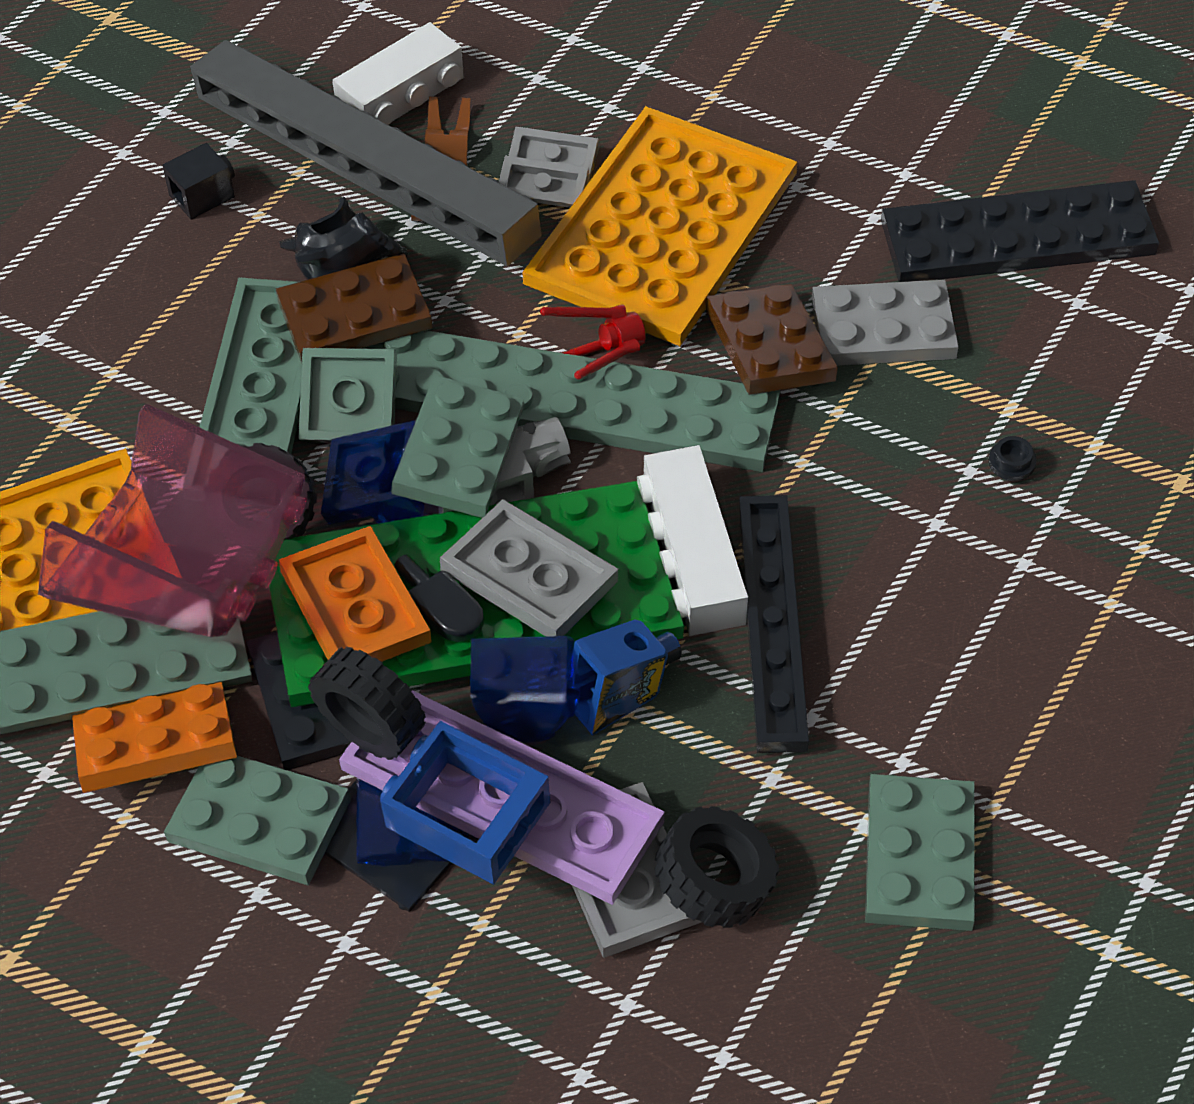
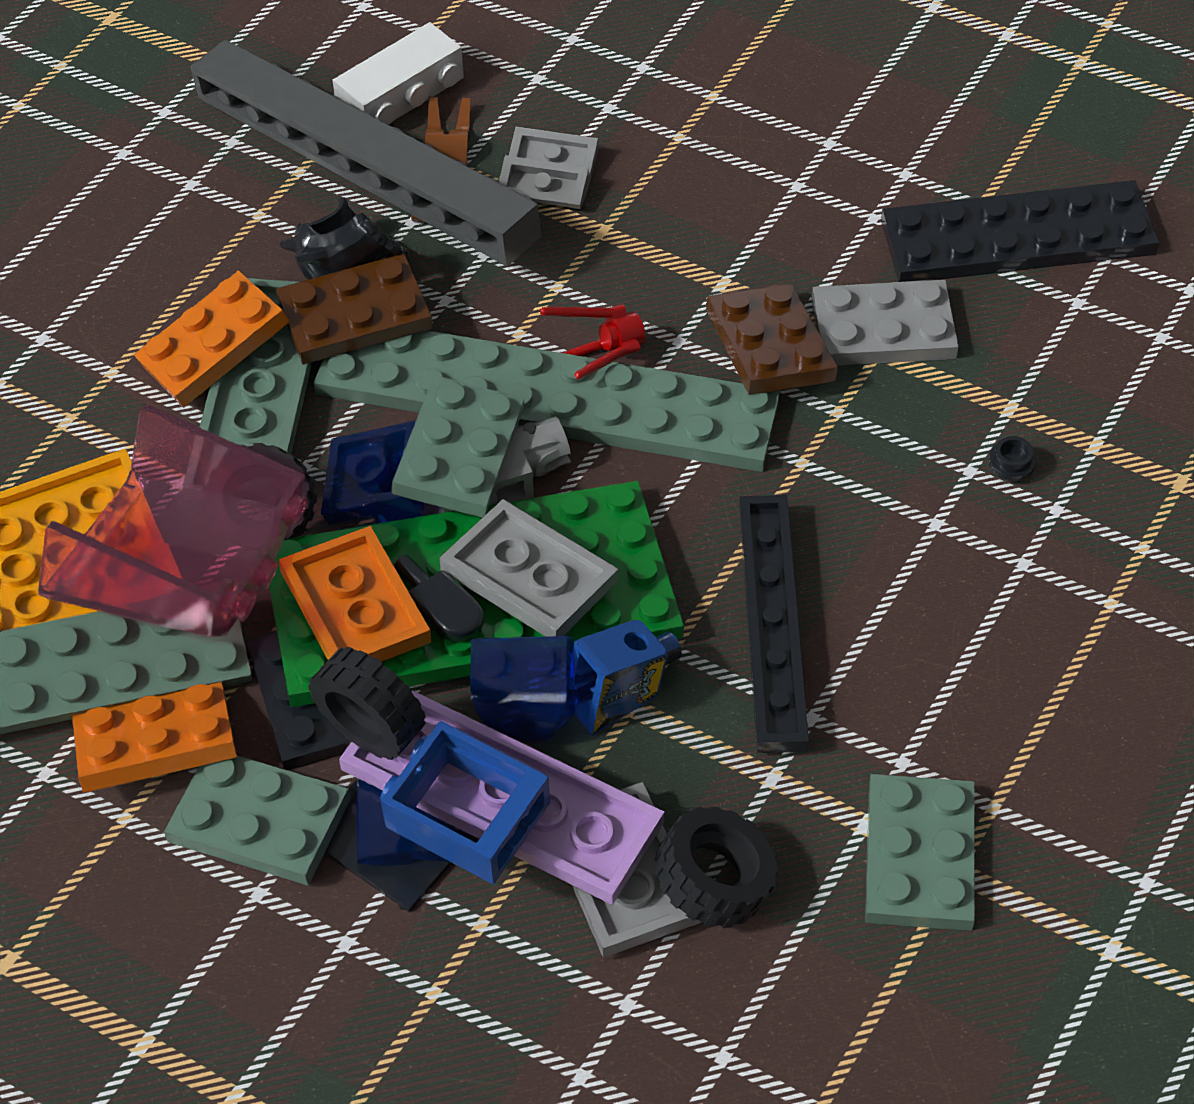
(199, 180): black brick -> none
(211, 338): none -> orange plate
(346, 392): sand green plate -> none
(661, 223): light orange plate -> none
(693, 540): white brick -> none

